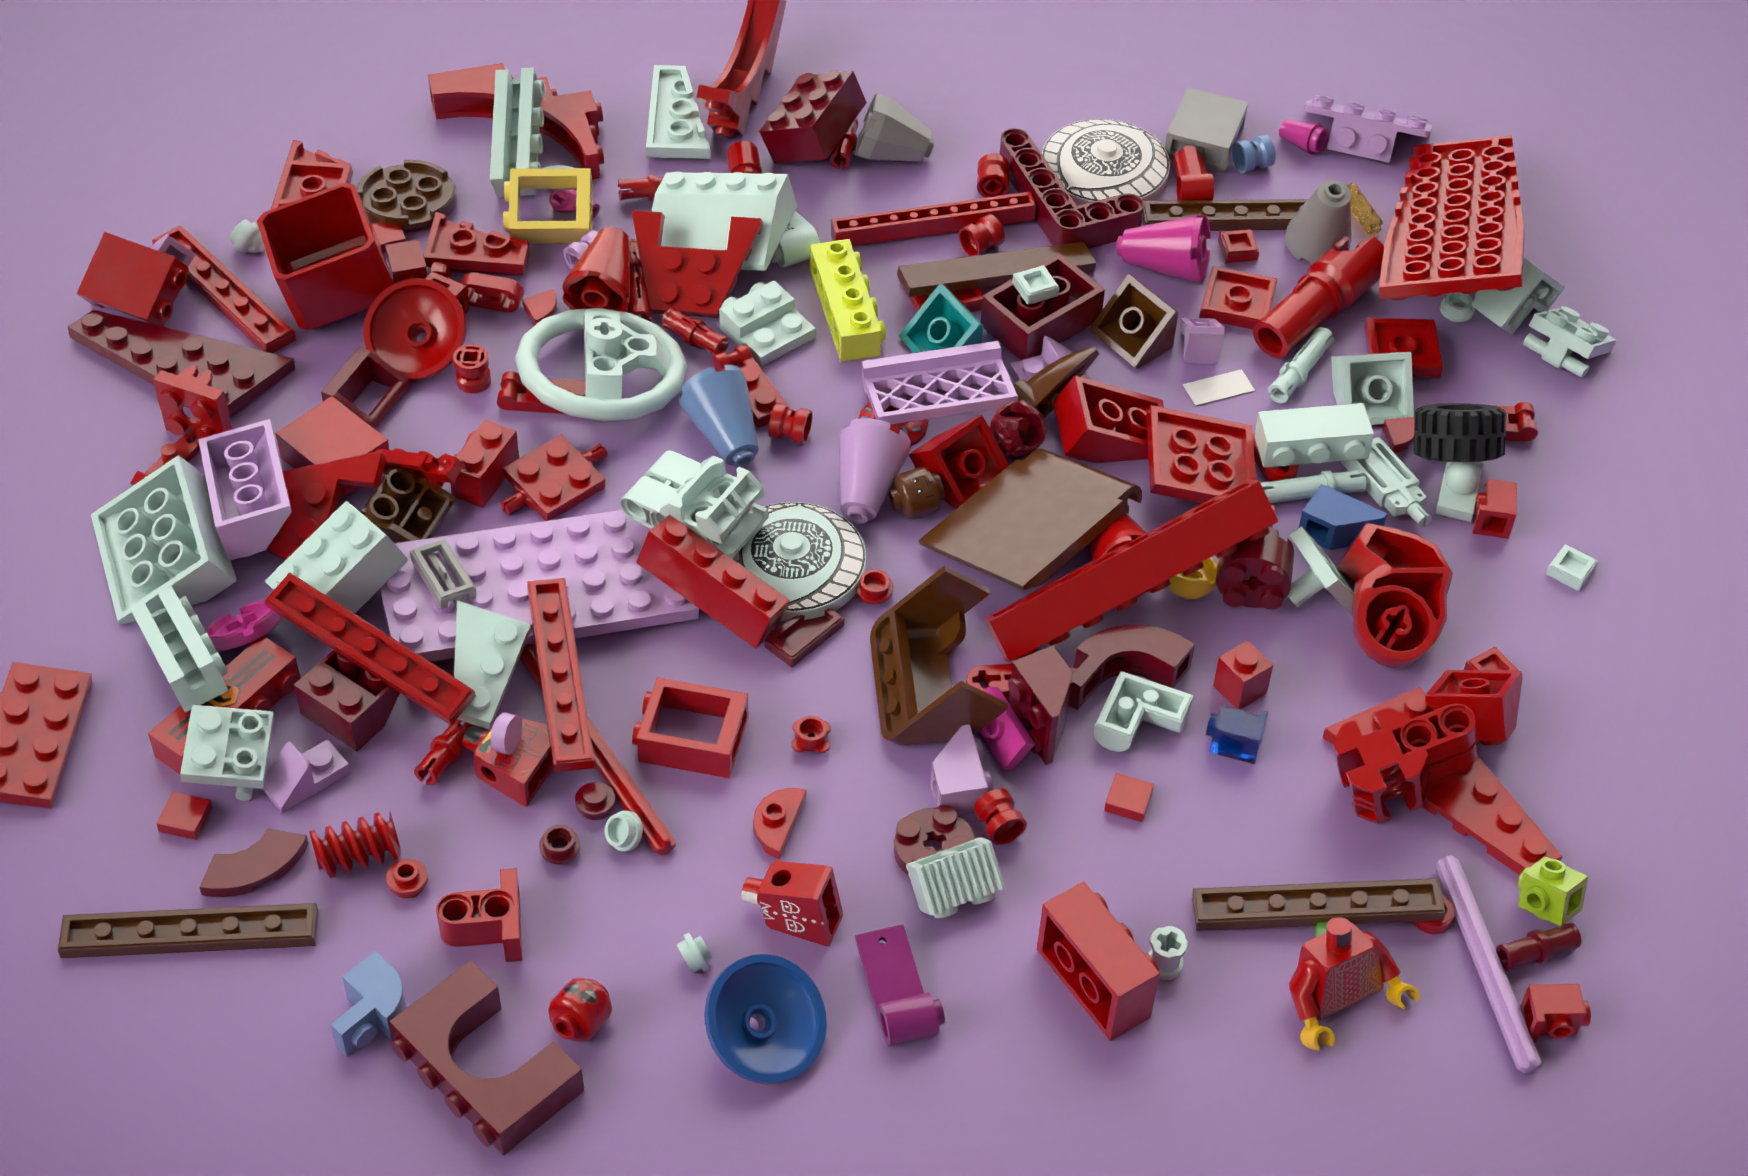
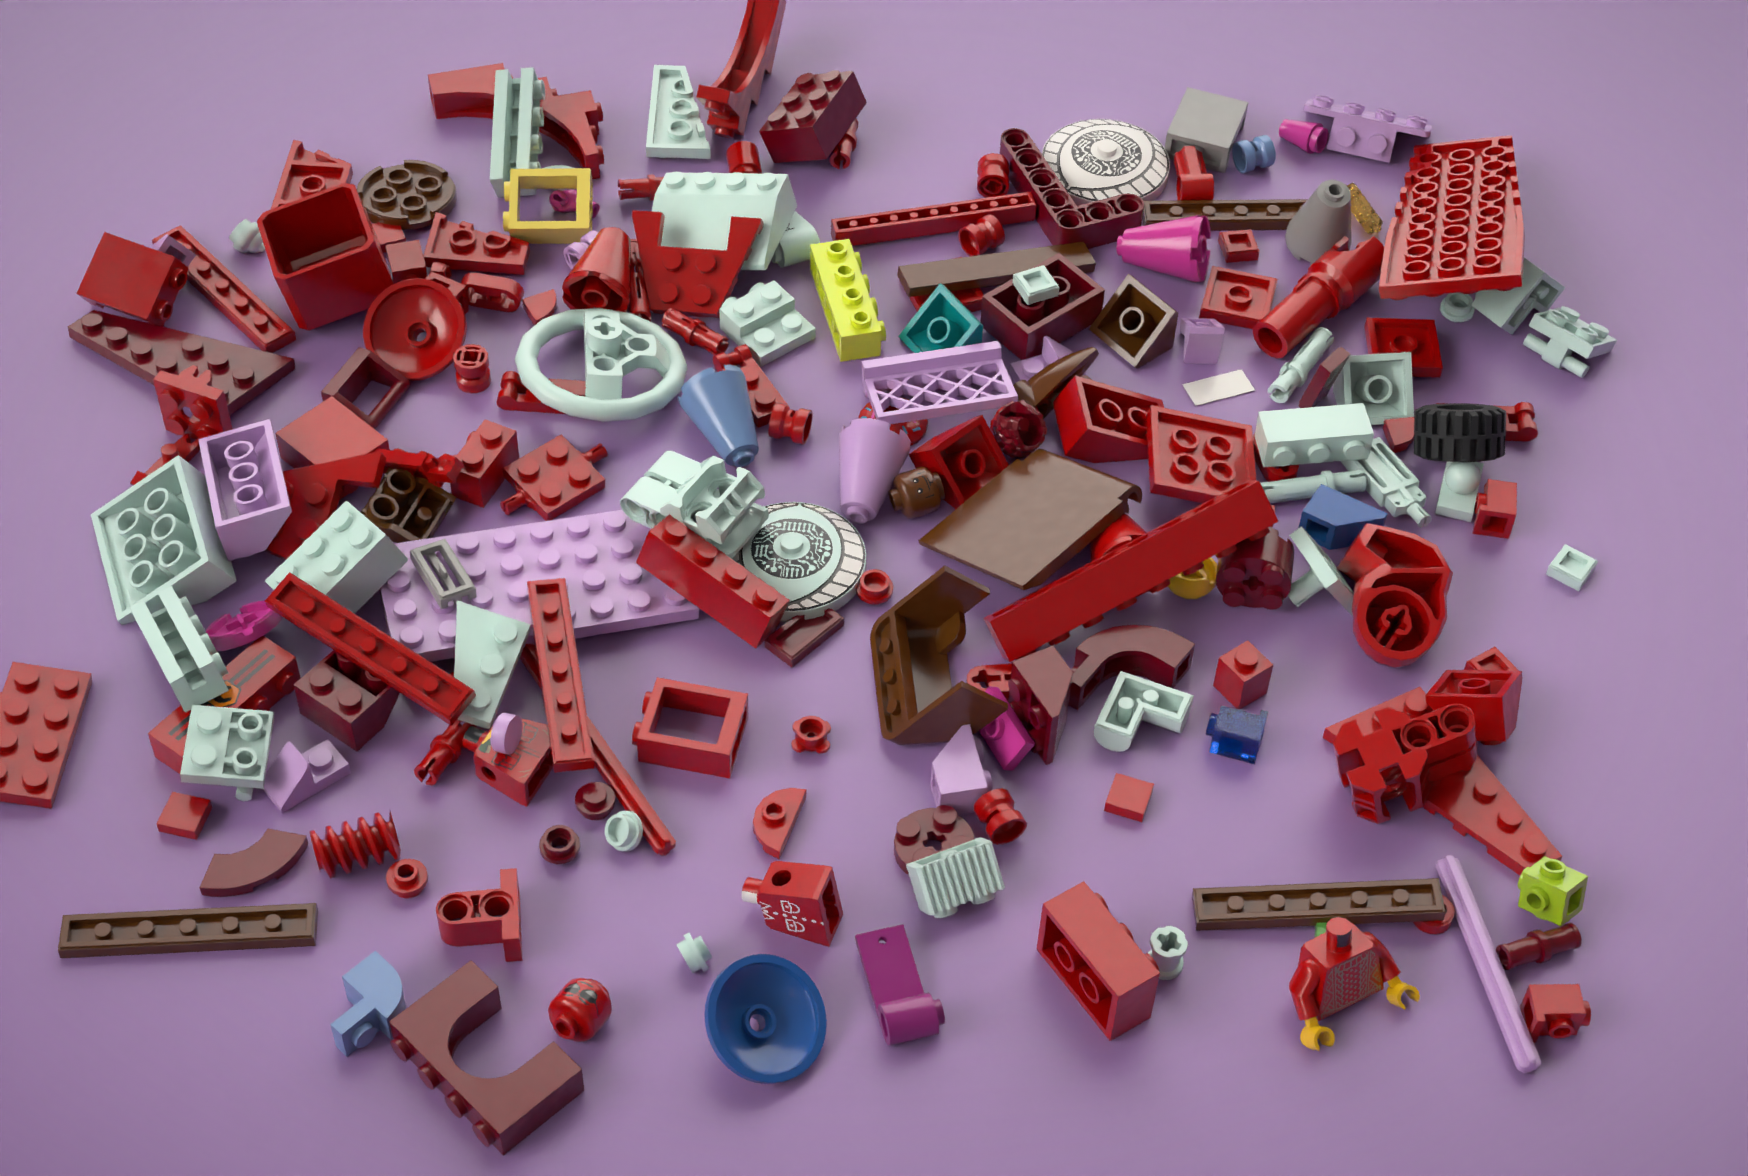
(892, 133): light grey cone -> none
(1324, 378): none -> dark red tile

